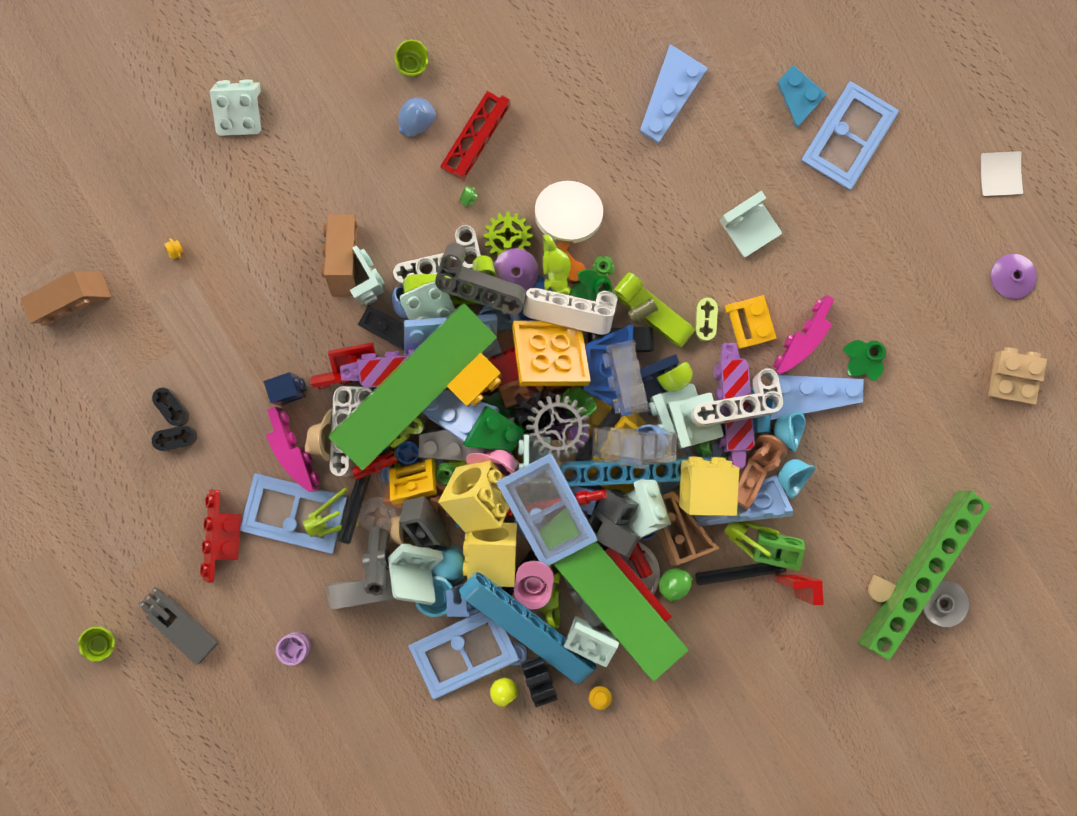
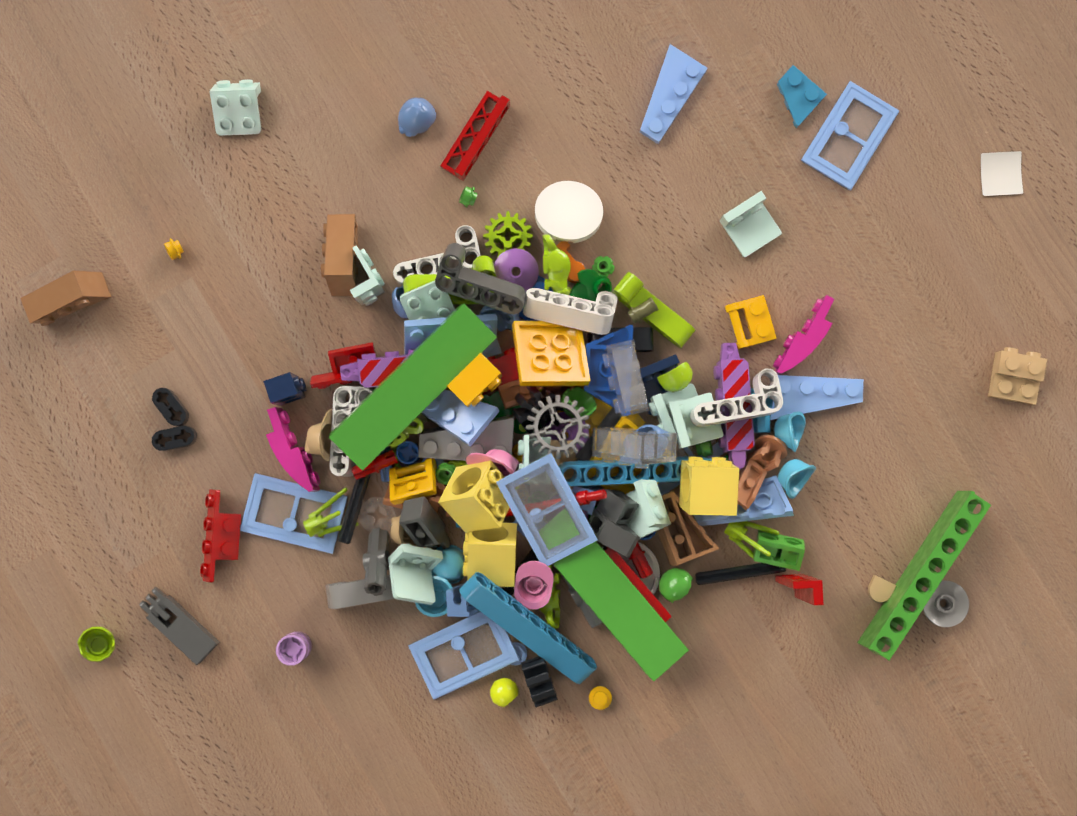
(383, 326): black hinge -> none
(411, 58): lime hair -> none
(493, 432): green wing -> none
(590, 642): light aqua bracket -> none
(700, 319): yellowish green beam -> none
(862, 361): green plate -> none
(1004, 280): medium lavender dish -> none

